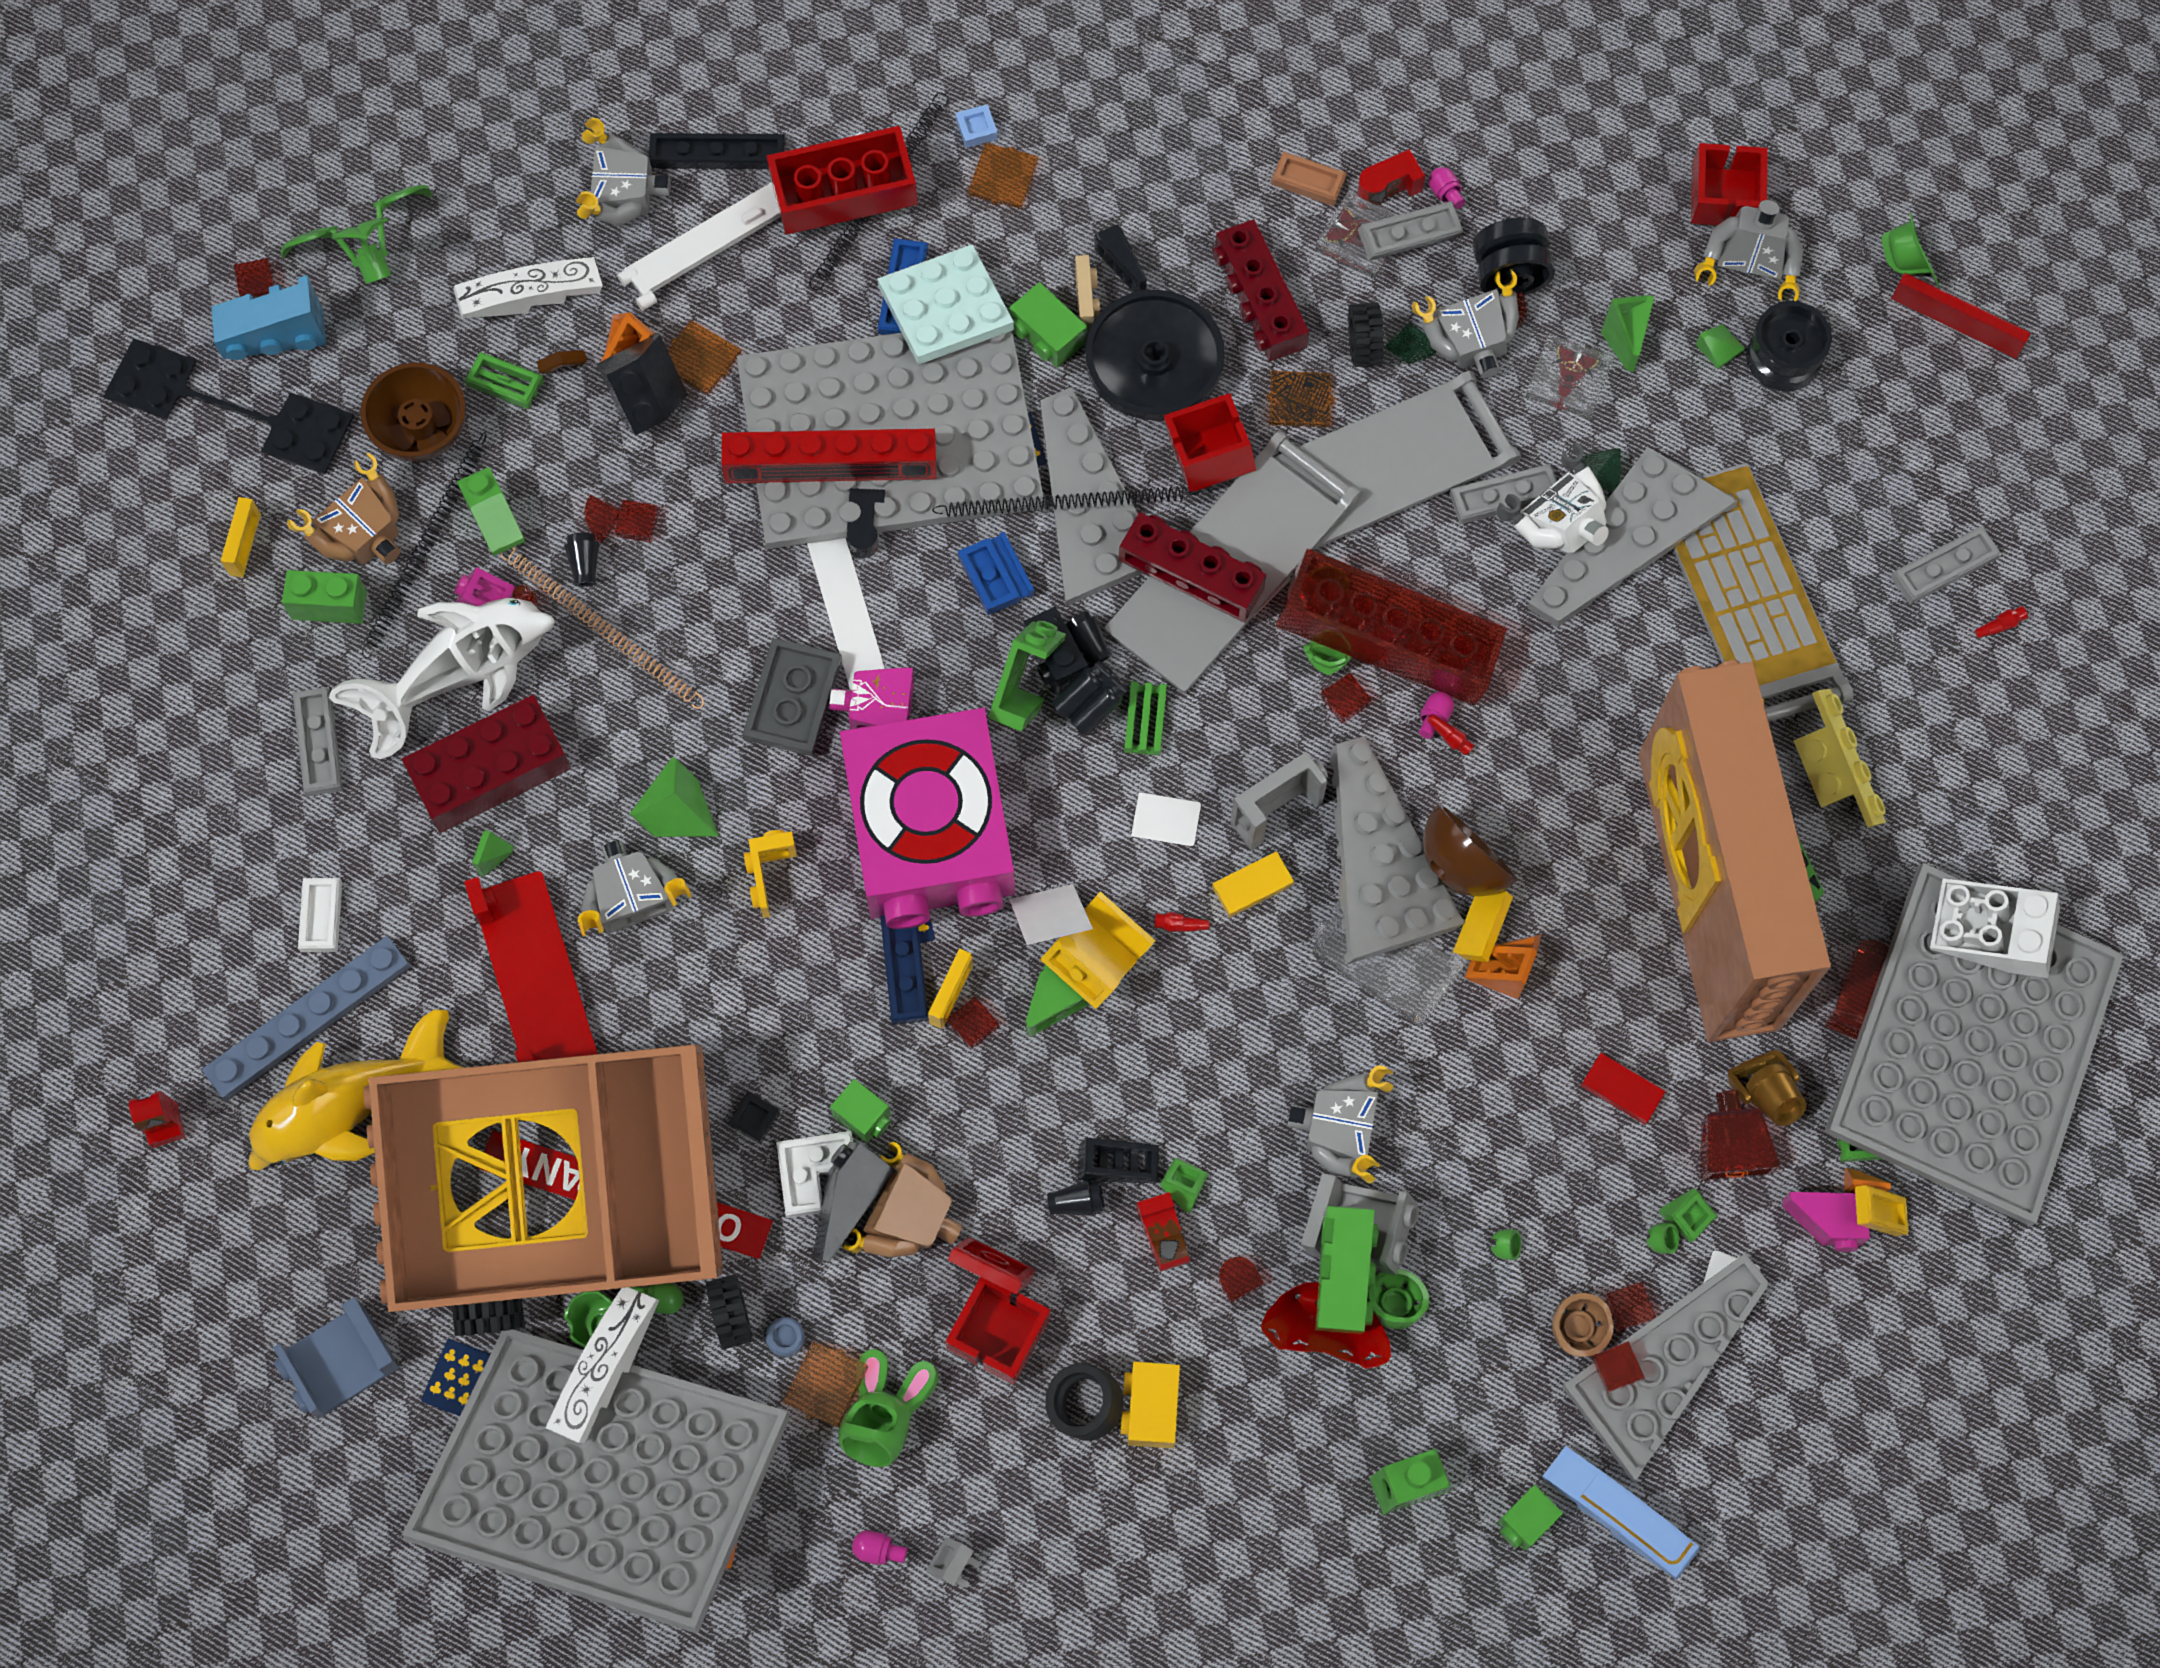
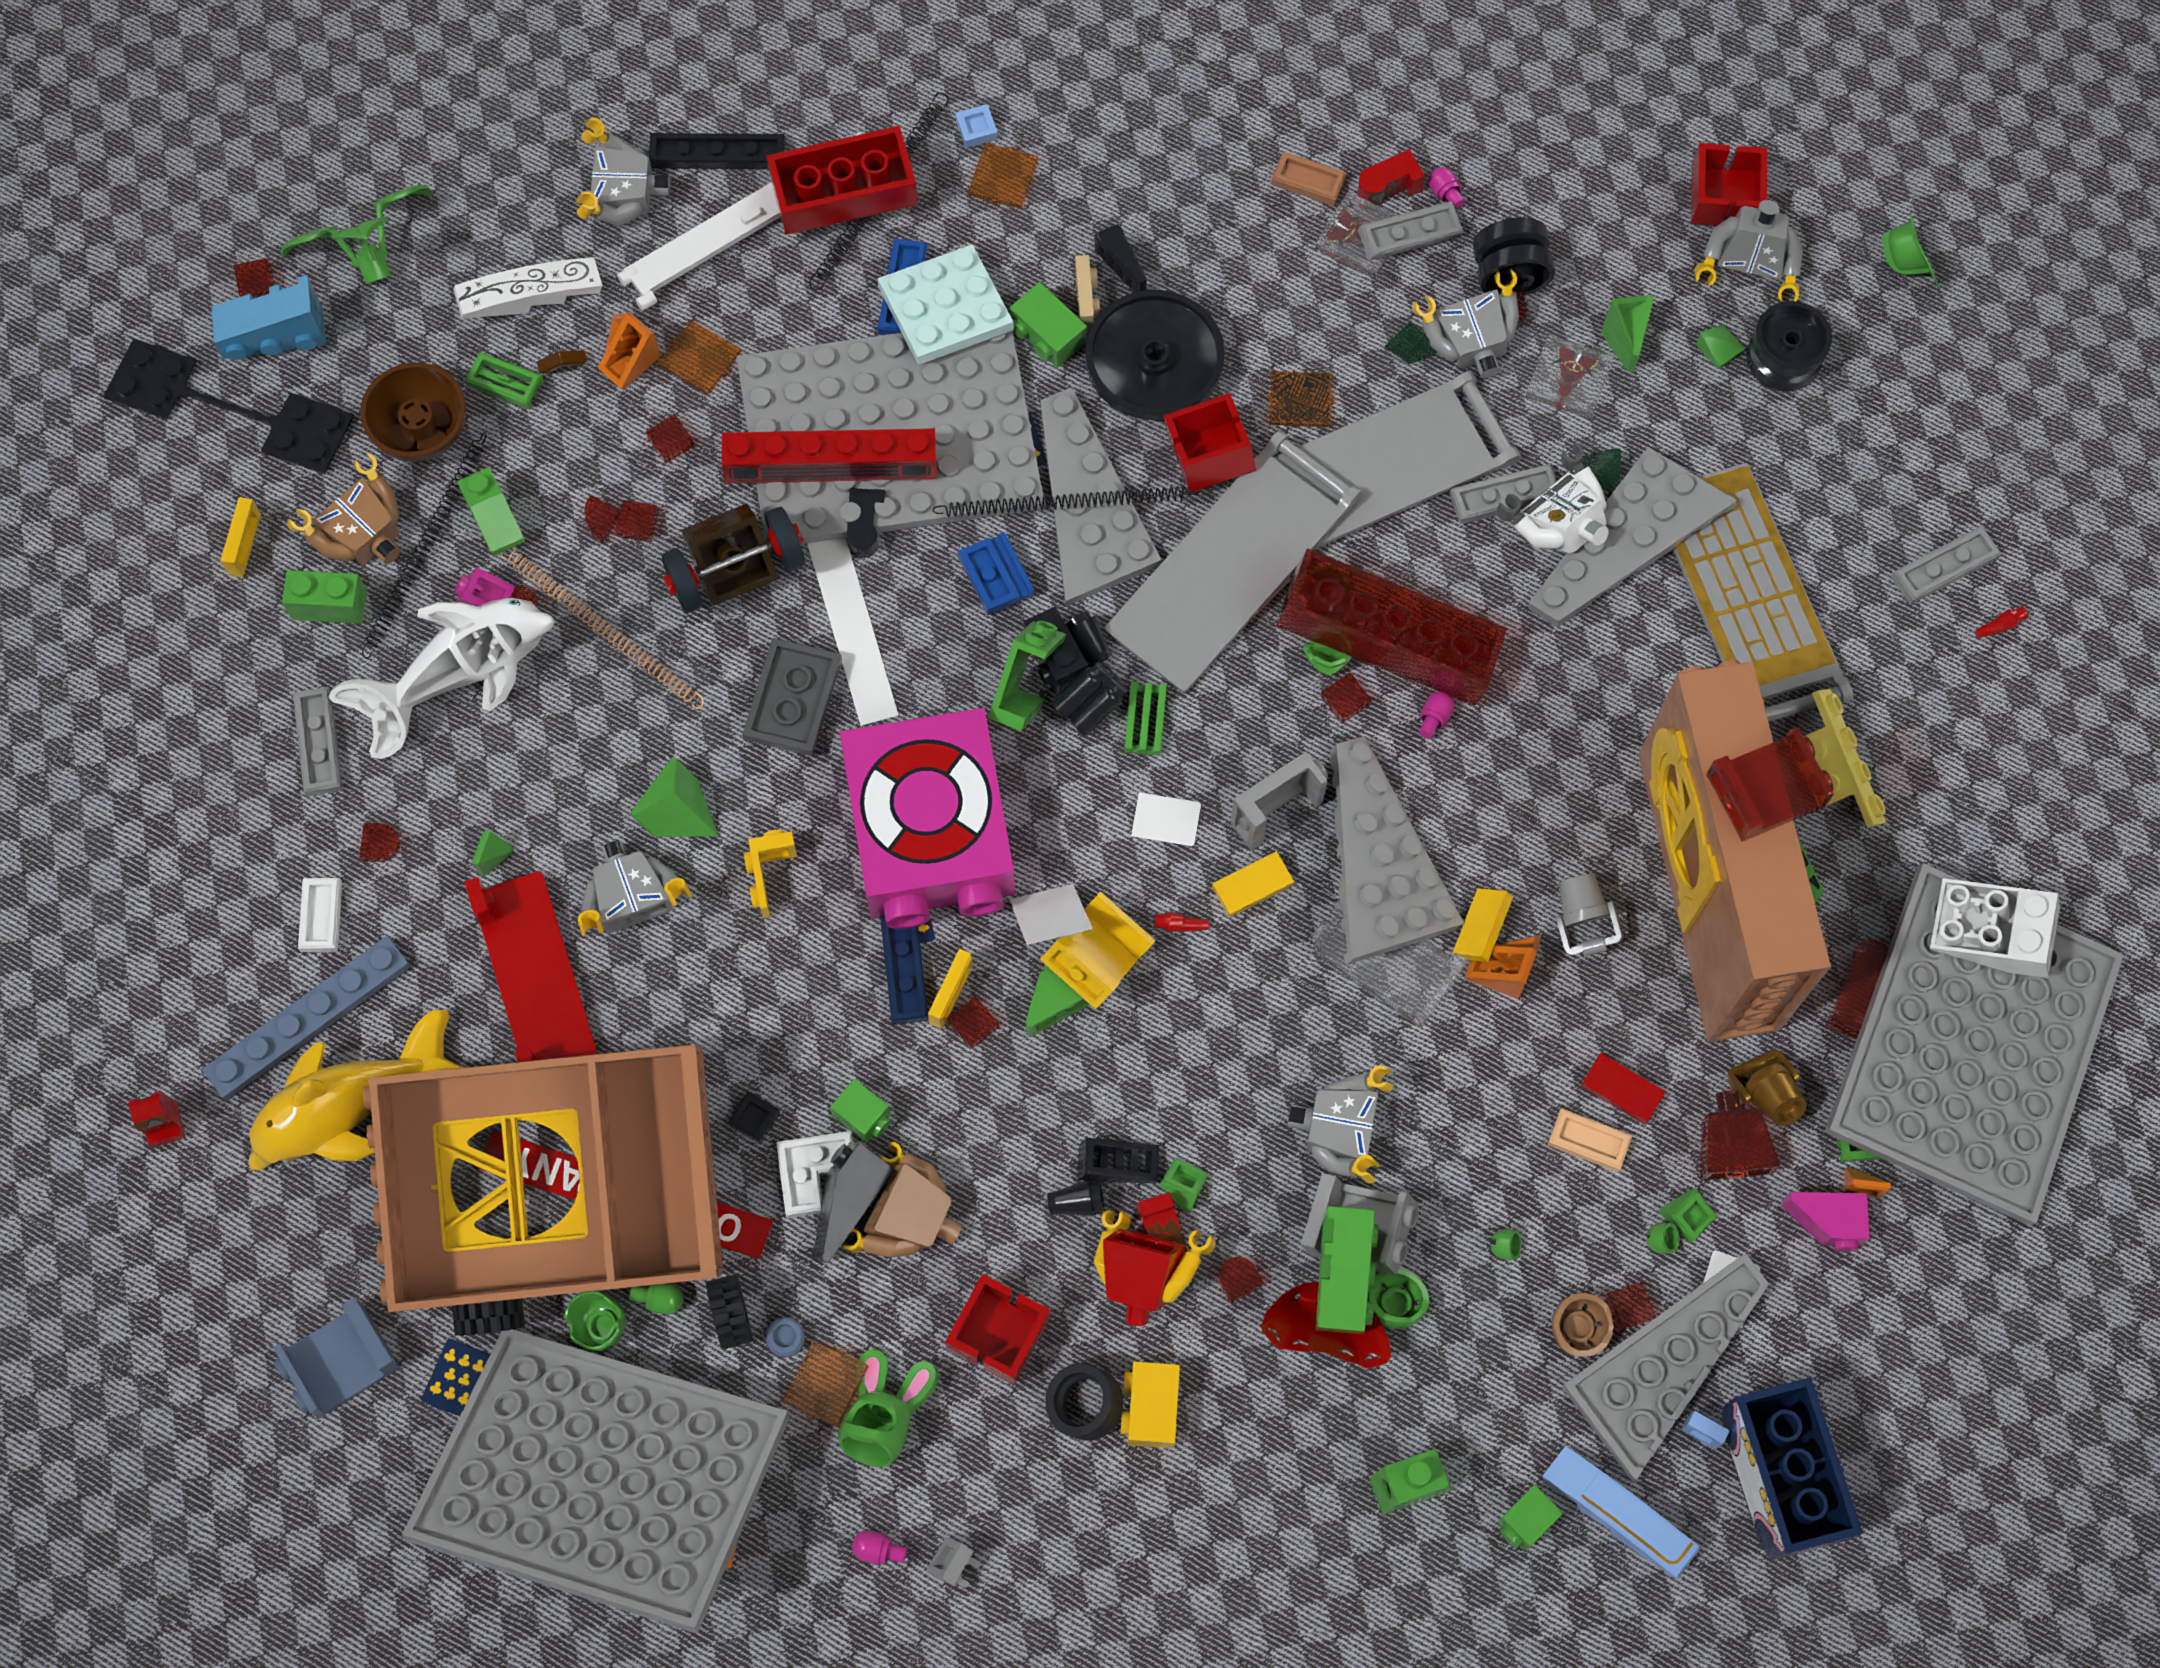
(378, 843): none -> clear red tile
(486, 763): dark red brick -> none
(582, 556): black cone -> none
(602, 1363): white slope -> none
(643, 384): black slope -> none
(669, 439): none -> clear red tile
(731, 556): none -> dark brown brick
(876, 697): dark pink torso -> none
(992, 1265): red tile -> none
(1144, 1268): none -> red torso
(1192, 566): dark red brick -> none
(1261, 291): dark red brick -> none
(1366, 334): black tyre -> none
(1451, 735): red piece -> none
(1463, 857): reddish brown piece -> none
(1583, 904): none -> light grey piece
(1589, 1140): none -> light nougat tile
(1617, 1367): clear red tile -> none
(1705, 1430): none -> light blue tile
(1771, 785): none -> clear red panel
(1789, 1469): none -> dark blue brick
(1881, 1210): yellow tile -> none
(1960, 315): red tile -> none

